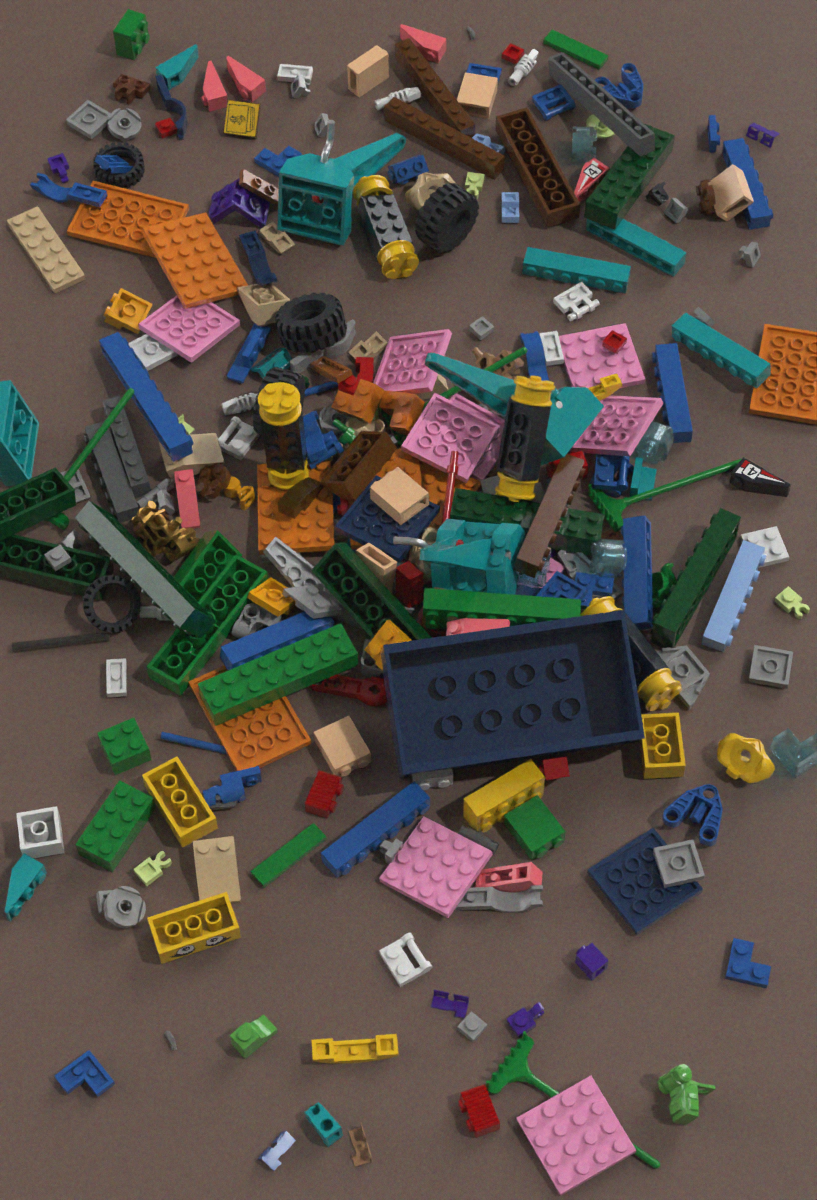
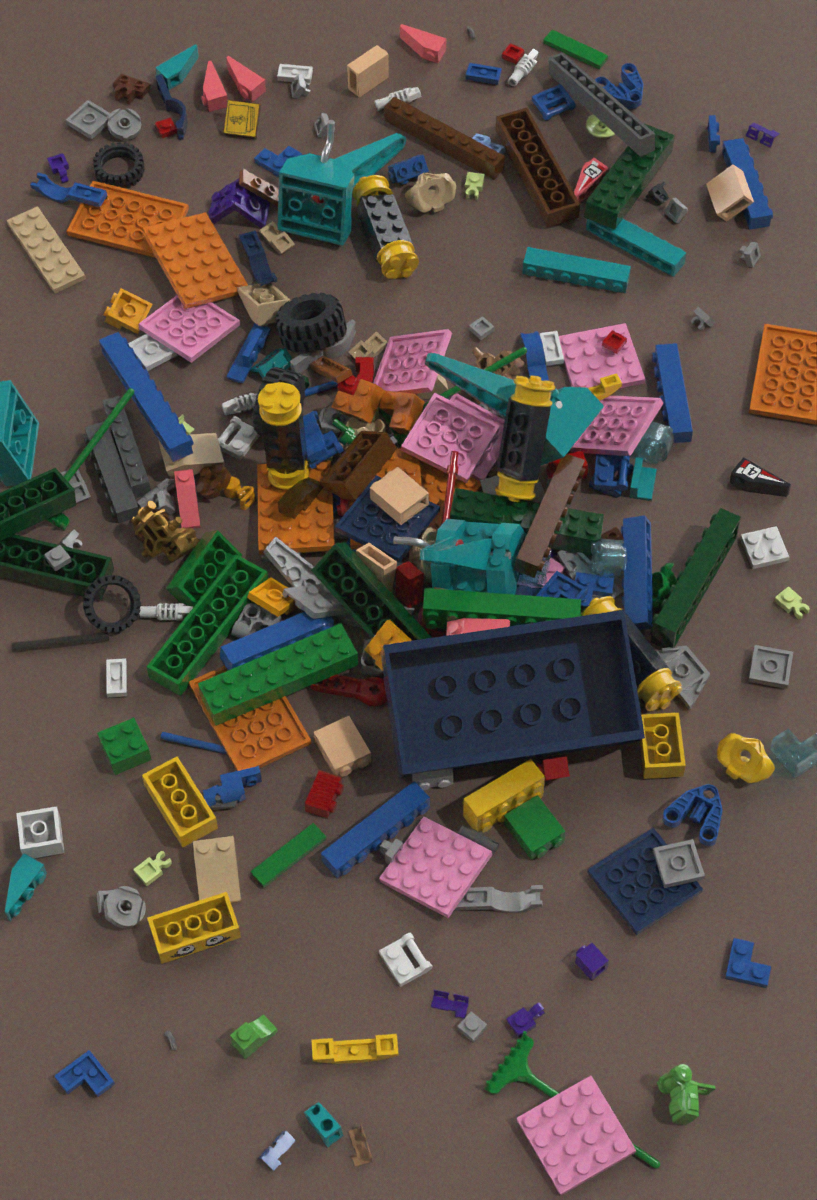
(113, 163): blue plate -> none
(115, 826): green brick -> none
(131, 34): green brick -> none
(144, 570): brick -> none
(433, 88): reddish brown brick -> none
(446, 218): black tyre -> none
(477, 94): light nougat brick -> none
(479, 1110): red brick -> none
(510, 207): light blue slope -> none
(510, 877): coral slope -> none
(572, 298): white plate -> none
(583, 143): clear light blue brick -> none
(613, 508): green piece -> none
(707, 197): reddish brown plate -> none
(721, 350): teal brick -> none
(733, 595): light blue brick -> none

